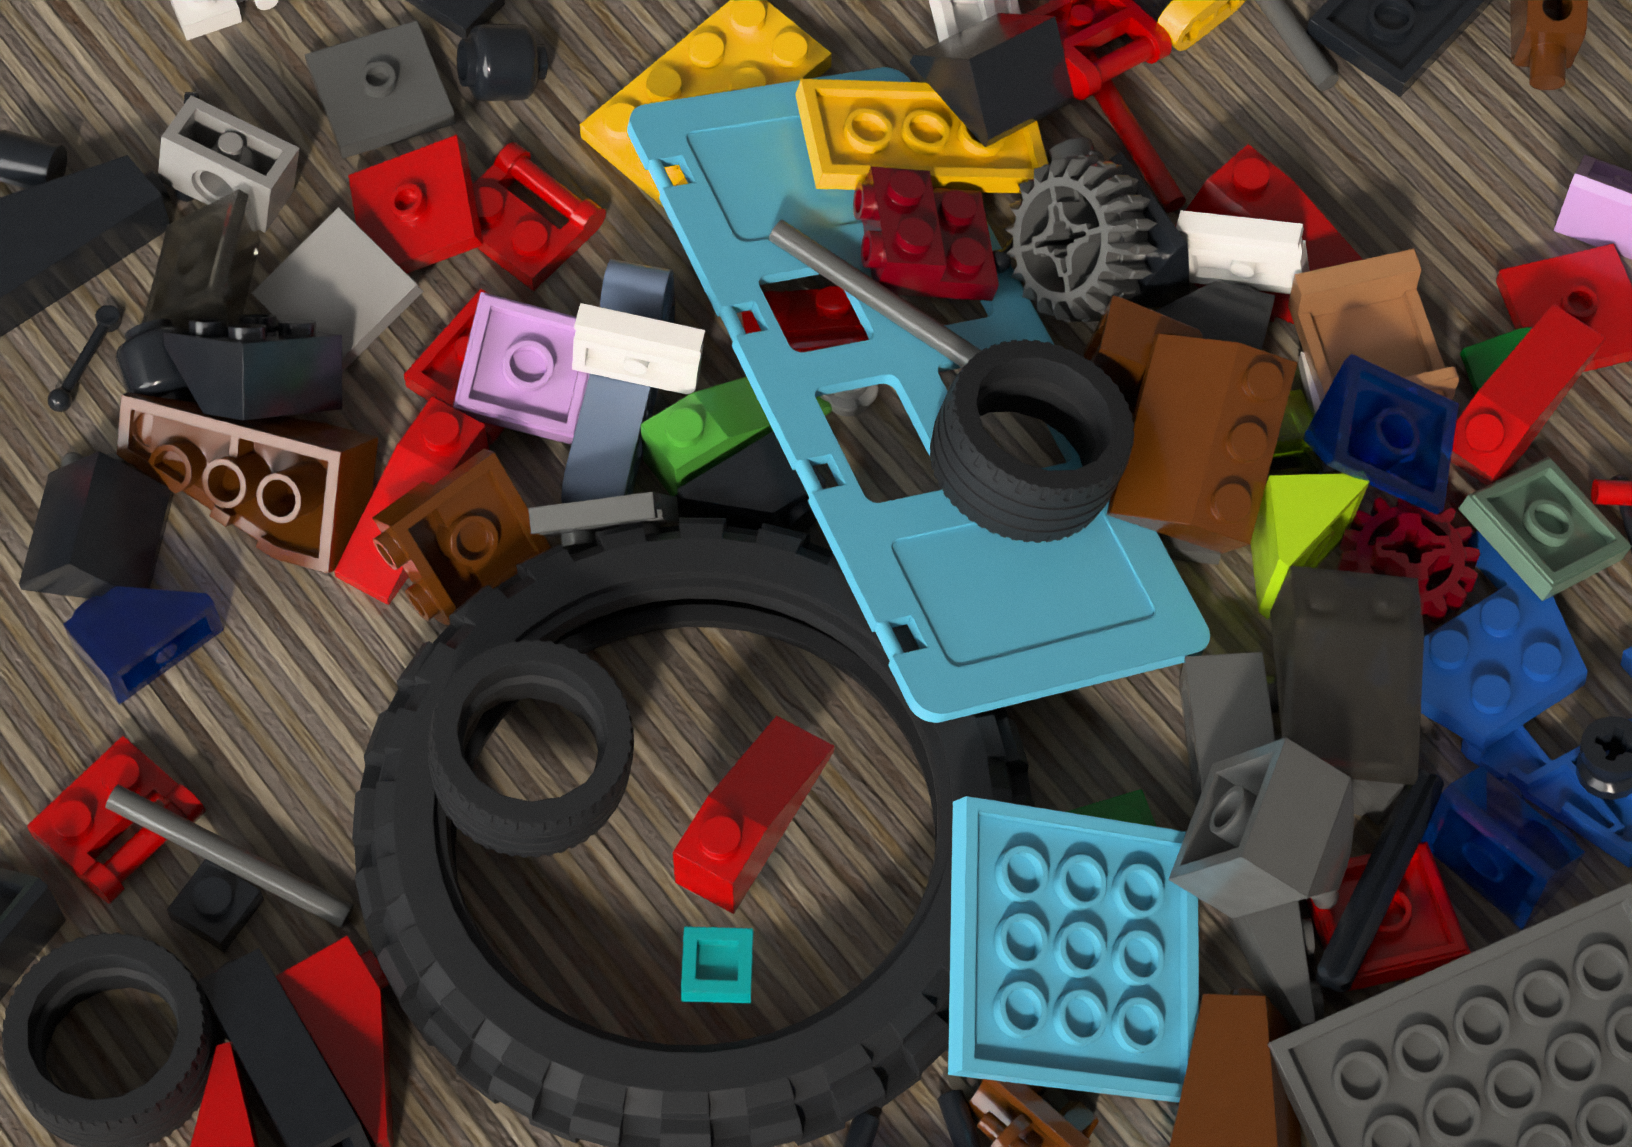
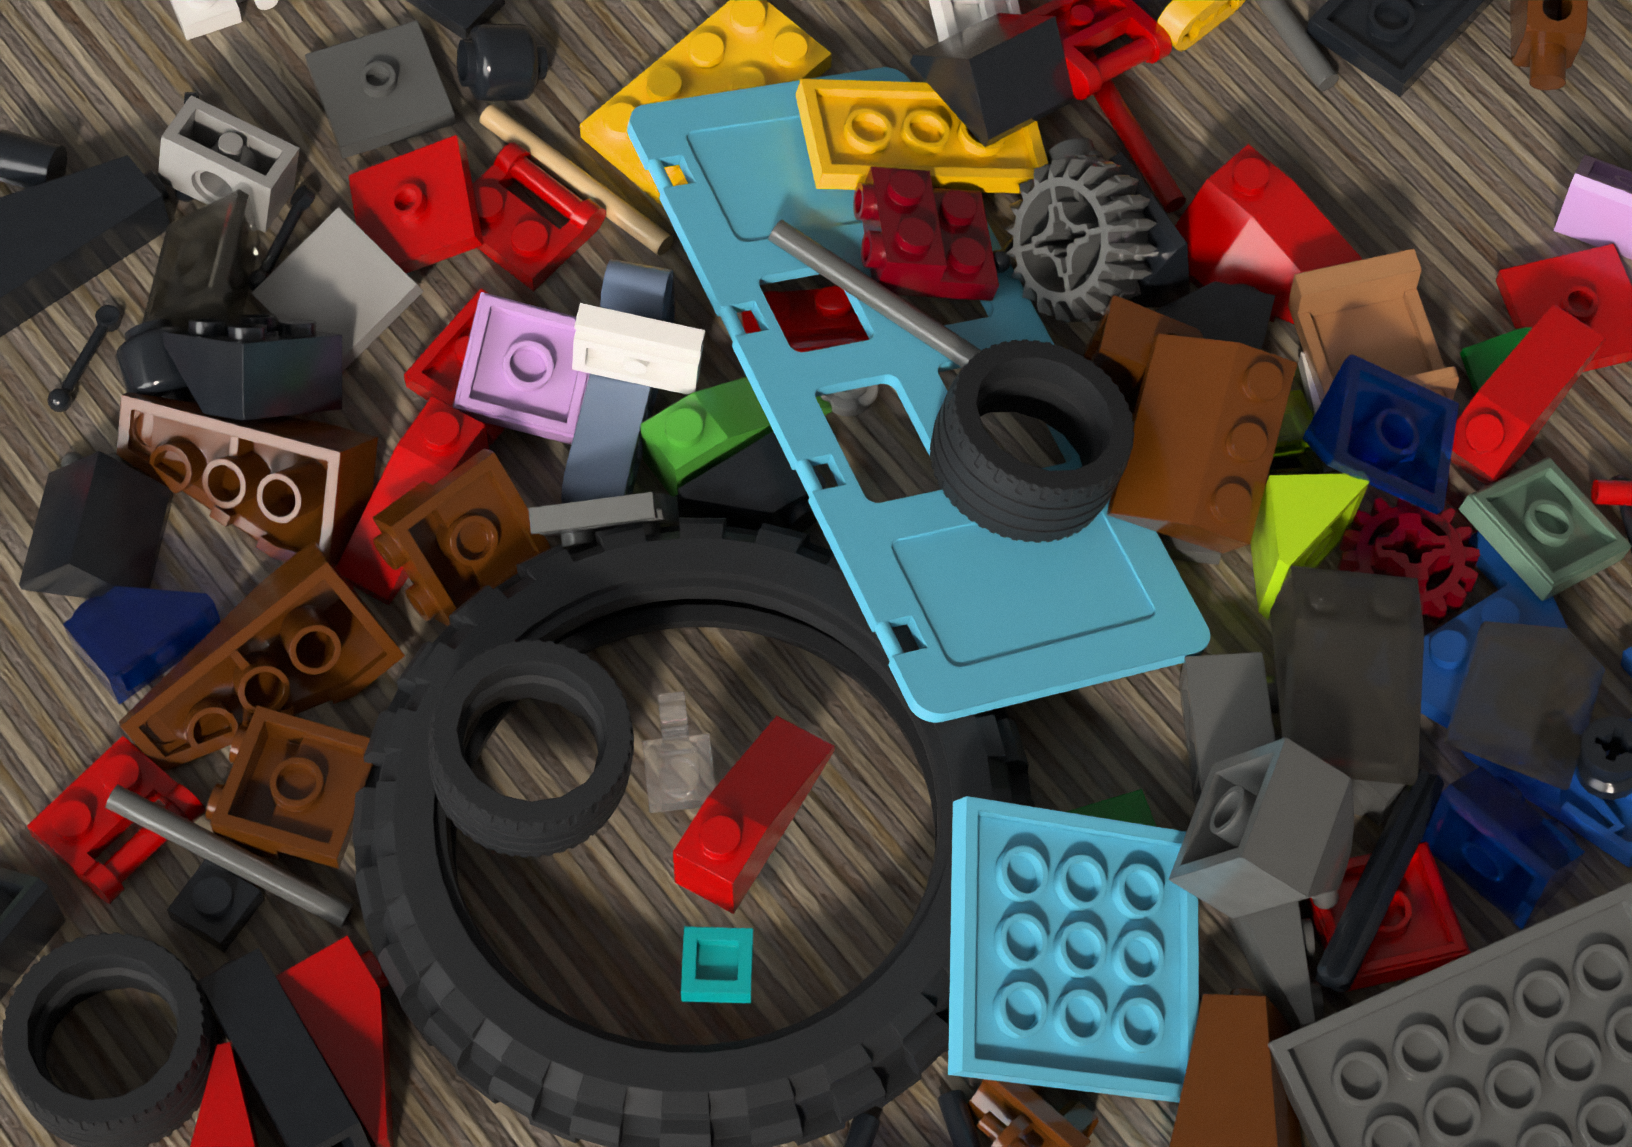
(282, 648): none -> reddish brown wedge
(290, 788): none -> reddish brown plate
(300, 202): none -> black hinge
(577, 180): none -> tan bar
(678, 764): none -> clear plate
(1243, 250): white plate -> none
(1526, 700): none -> clear smoke slope

